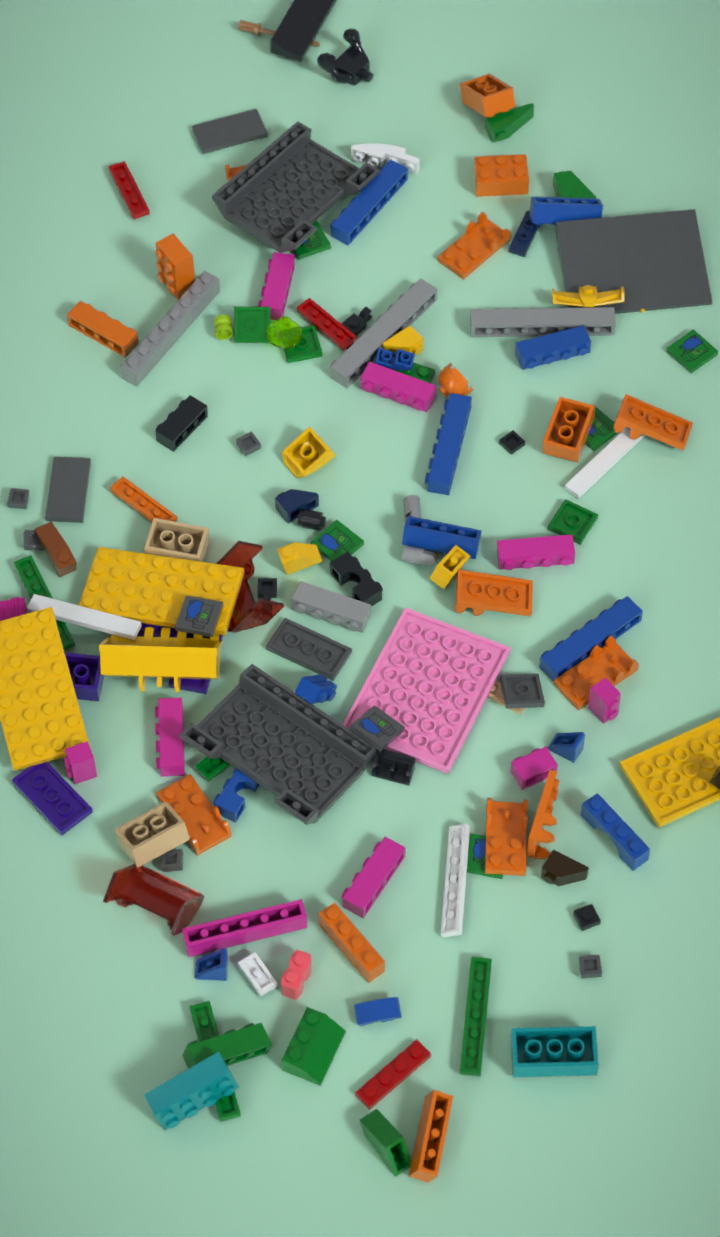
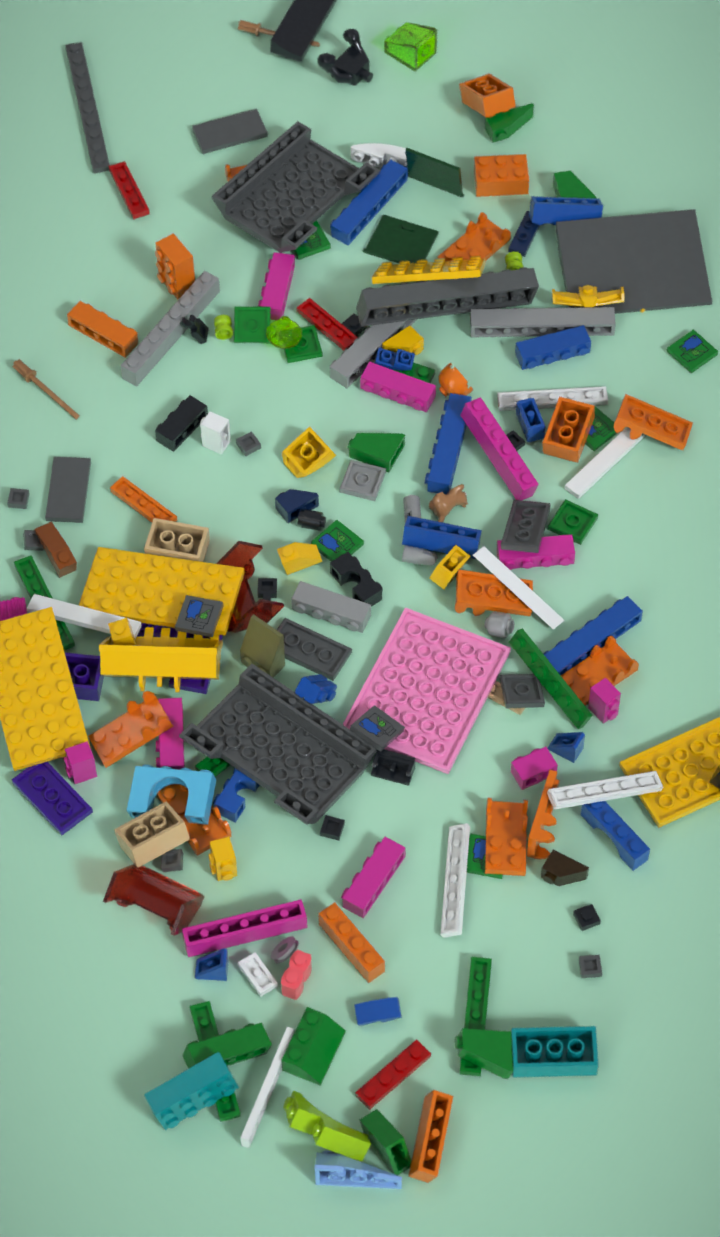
(30, 375): none -> medium nougat piece
(87, 107): none -> dark grey plate
(122, 632): none -> yellow slope
(131, 729): none -> orange hinge
(150, 780): none -> medium azure arch
(198, 328): none -> black plate
(215, 432): none -> white brick
(222, 859): none -> yellow brick
(263, 647): none -> olive slope
(266, 1090): none -> white tile
(284, 949): none -> light grey piece
(325, 1130): none -> lime arch
(332, 827): none -> black plate
(339, 1170): none -> light blue wedge
(362, 480): none -> light grey tile
(377, 448): none -> green slope
(401, 240): none -> dark green piece
(412, 45): none -> clear neon green slope
(427, 270): none -> yellow plate
(434, 172): none -> dark green piece
(444, 503): none -> medium nougat animal
(446, 296): none -> dark grey brick
(487, 1050): none -> green slope
(499, 449): none -> dark pink brick
(499, 624): none -> light grey head
(513, 261): none -> lime wheel
(518, 587): none -> white sticker
(525, 526): none -> dark grey tile
(530, 420): none -> blue brick
(550, 397): none -> white tile
(550, 678): none -> green plate
(604, 790): none -> white tile

